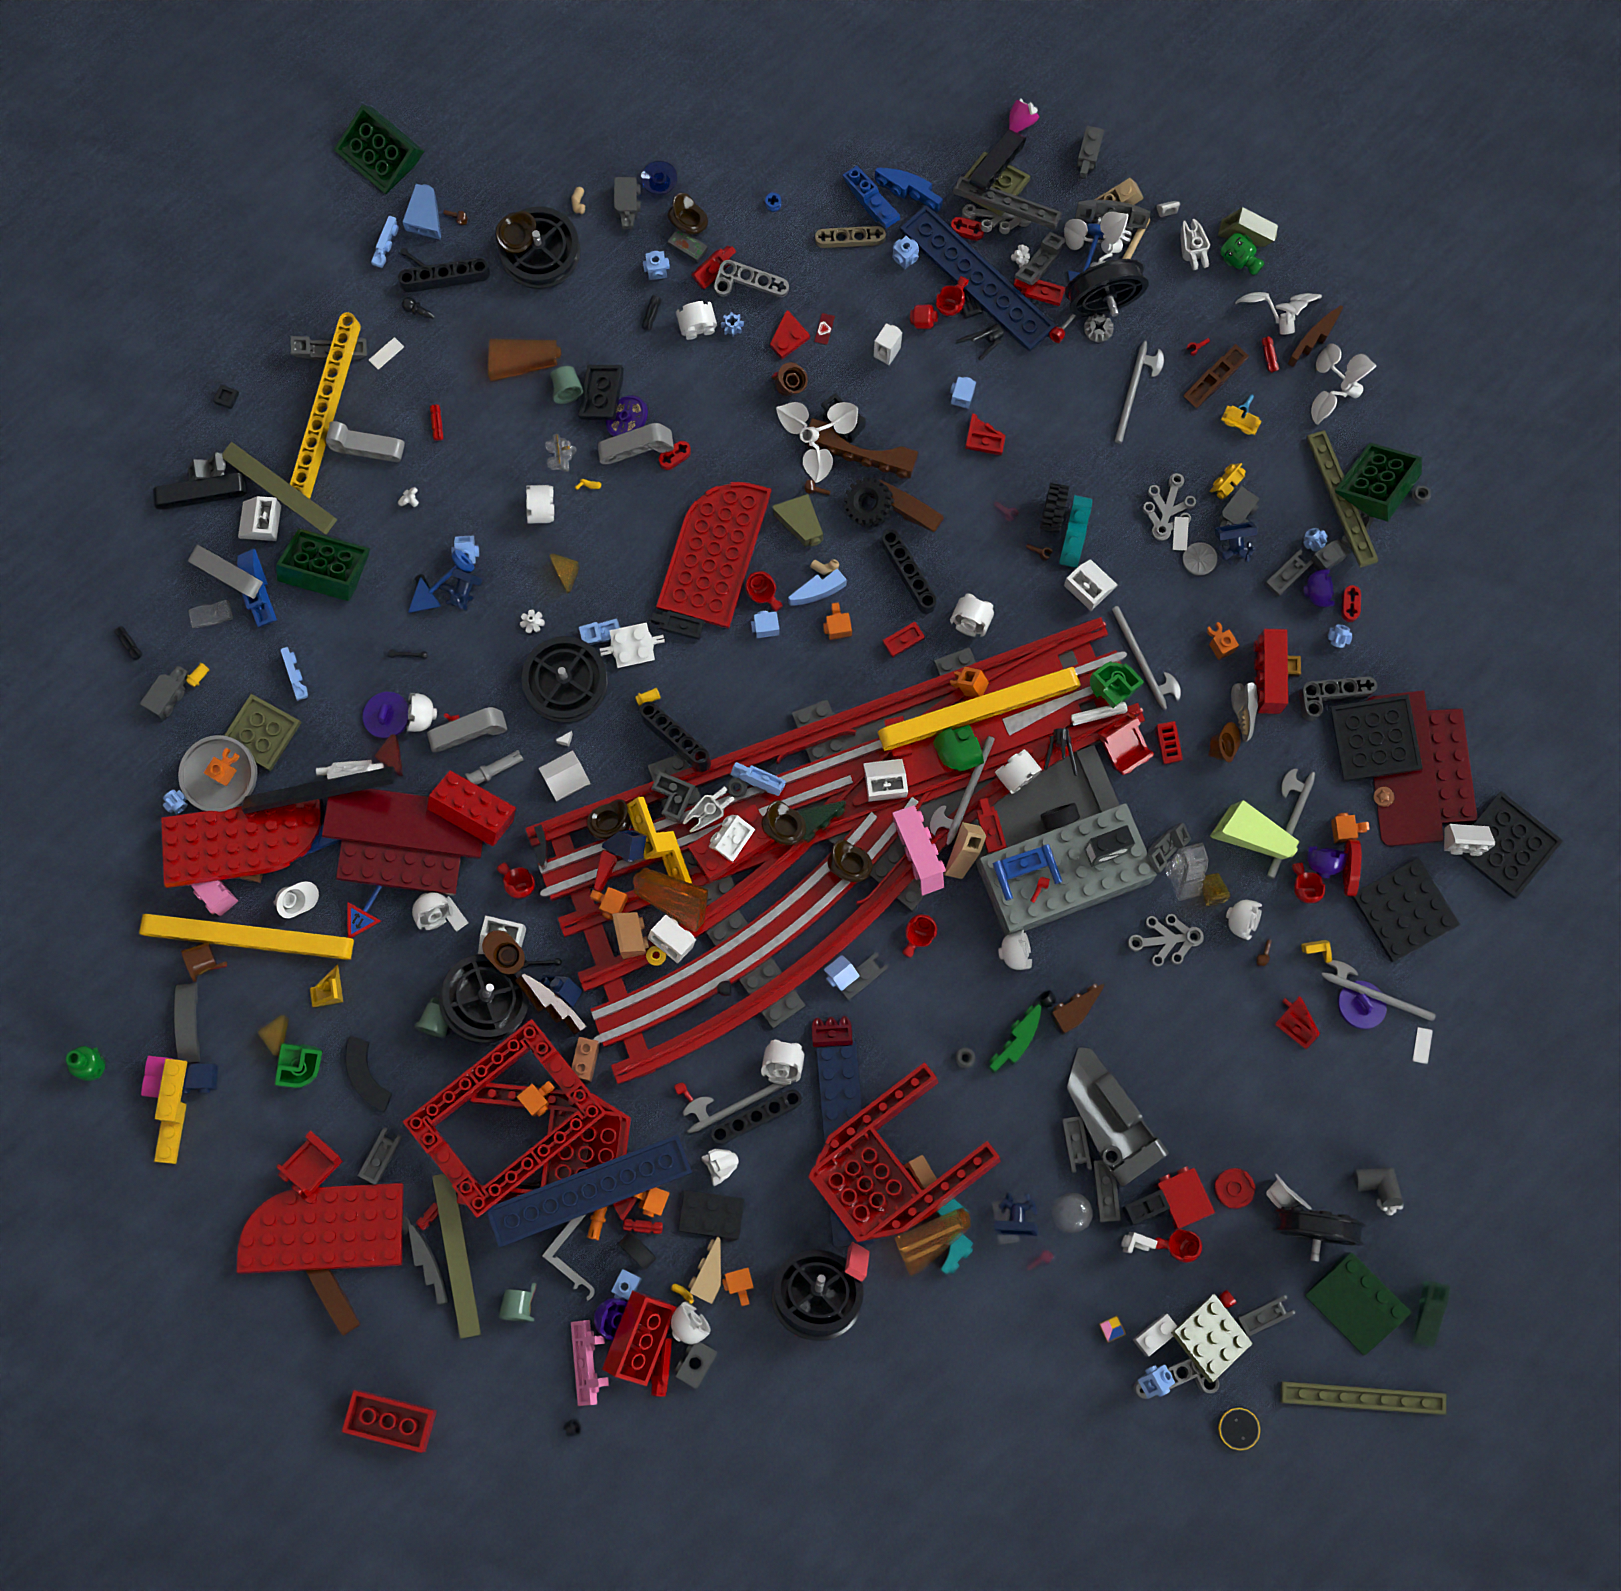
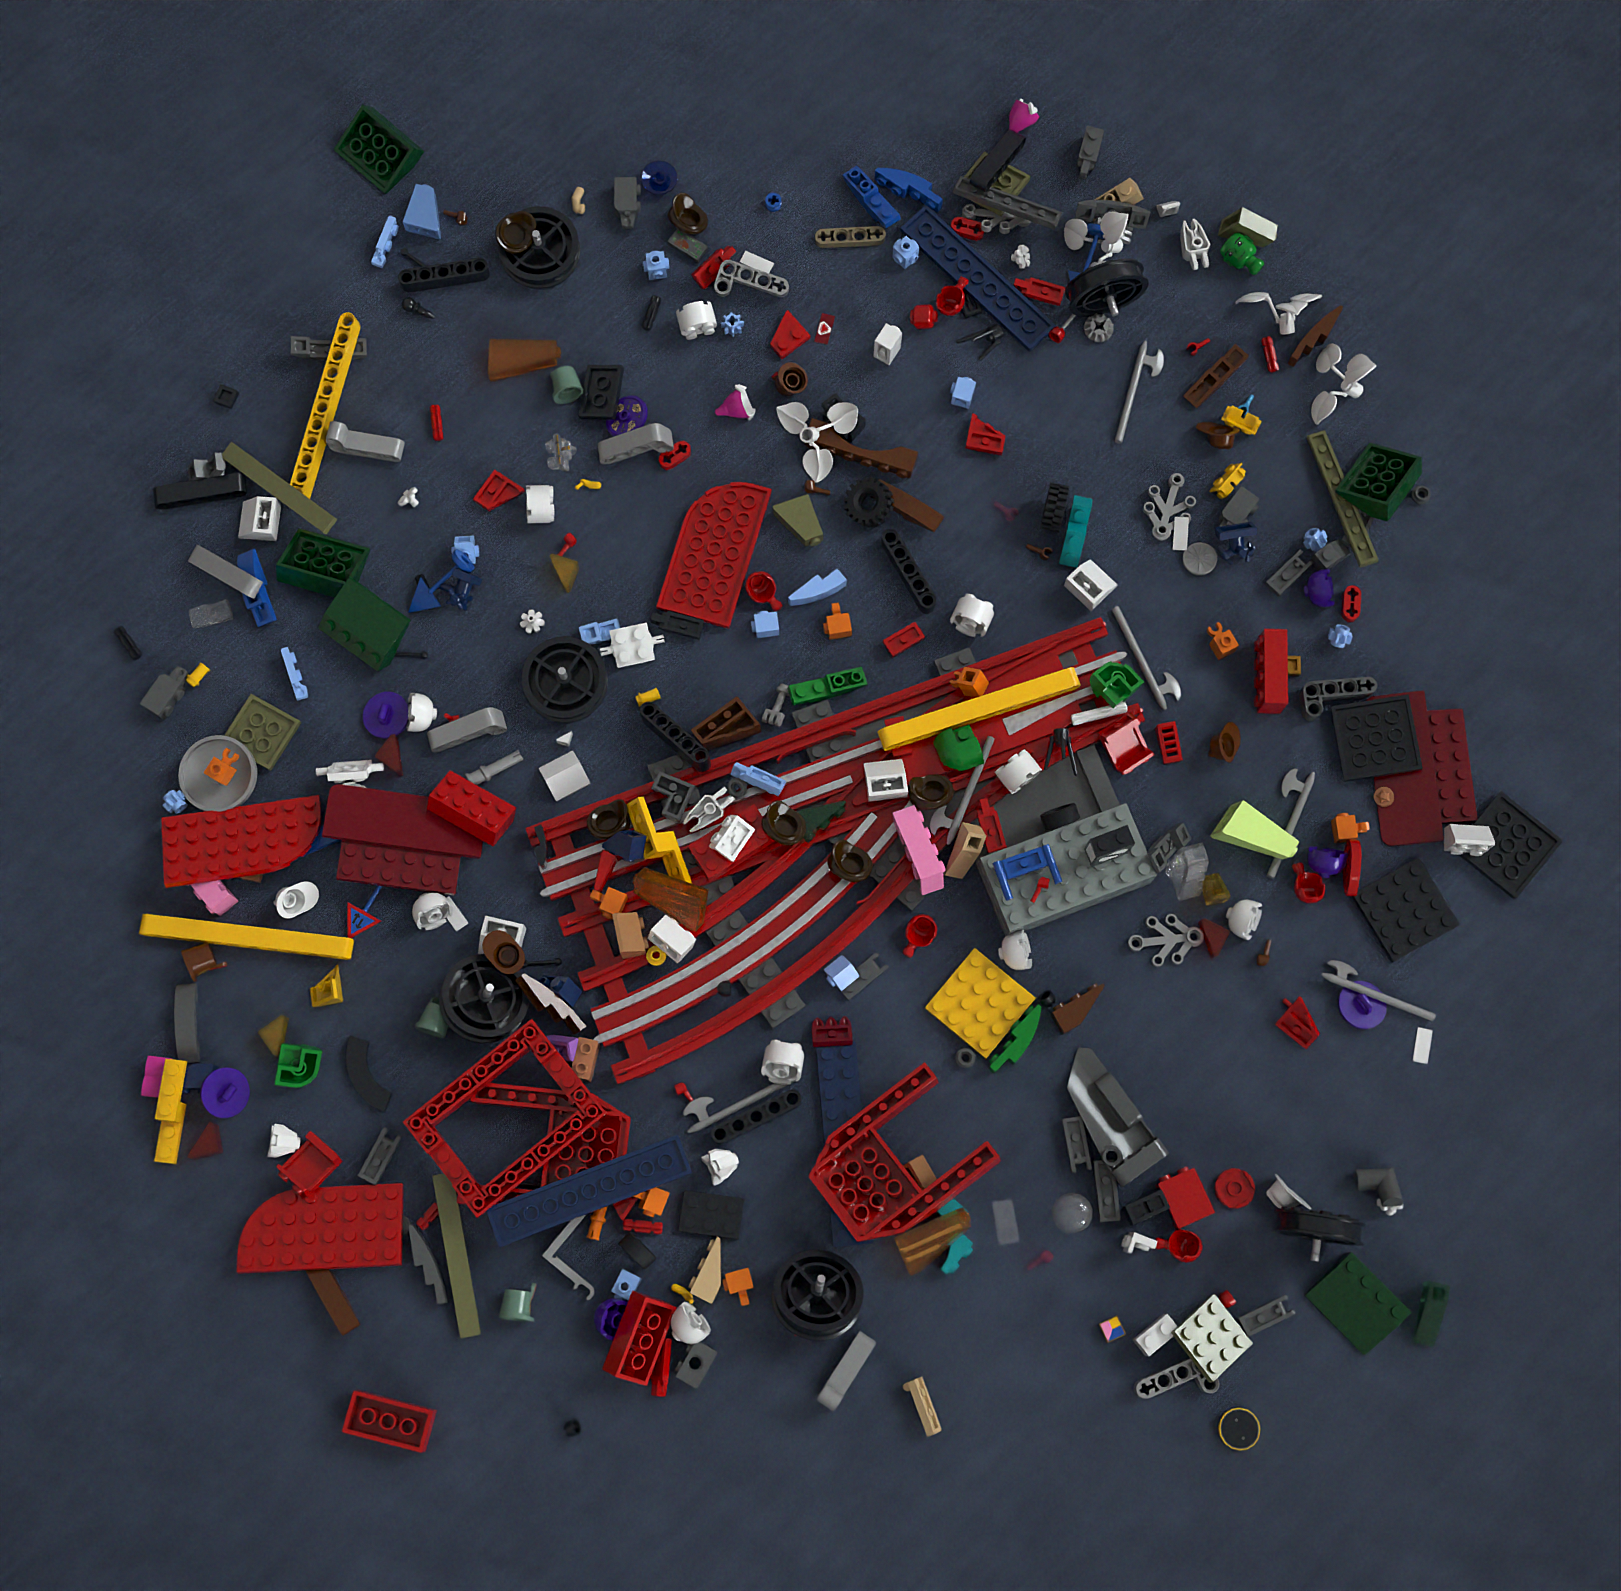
(85, 1063): green piece -> none
(208, 1143): none -> clear red slope
(224, 1092): none -> dark purple shield
(282, 1141): none -> white brick
(319, 790): black tile -> none
(364, 624): none -> dark green slope
(386, 353): white sticker -> none
(497, 491): none -> red wing
(517, 882): red hair -> none
(535, 1100): orange brick -> none
(565, 1046): none -> medium lavender slope
(570, 542): none -> red hand
(586, 1379): bright pink hinge -> none
(726, 726): none -> reddish brown wedge
(736, 405): none -> dark pink hat
(756, 262): none -> white sticker
(774, 715): none -> light grey hinge
(825, 569): tan arm -> none
(827, 687): none -> green slope
(846, 1371): none -> light grey beam
(857, 1261): coral tile -> none
(923, 1405): none -> tan hinge
(930, 791): none -> dark brown piece
(980, 1003): none -> yellow plate
(1016, 1223): dark blue piece -> none
(1042, 259): dark grey slope -> none
(1129, 252): tan bar -> none
(1156, 1381): light blue brick -> none
(1213, 936): none -> clear red slope
(1218, 435): none -> reddish brown piece
(1245, 706): light grey animal -> none
(1318, 946): yellow tile -> none
(1363, 1398): olive tile -> none

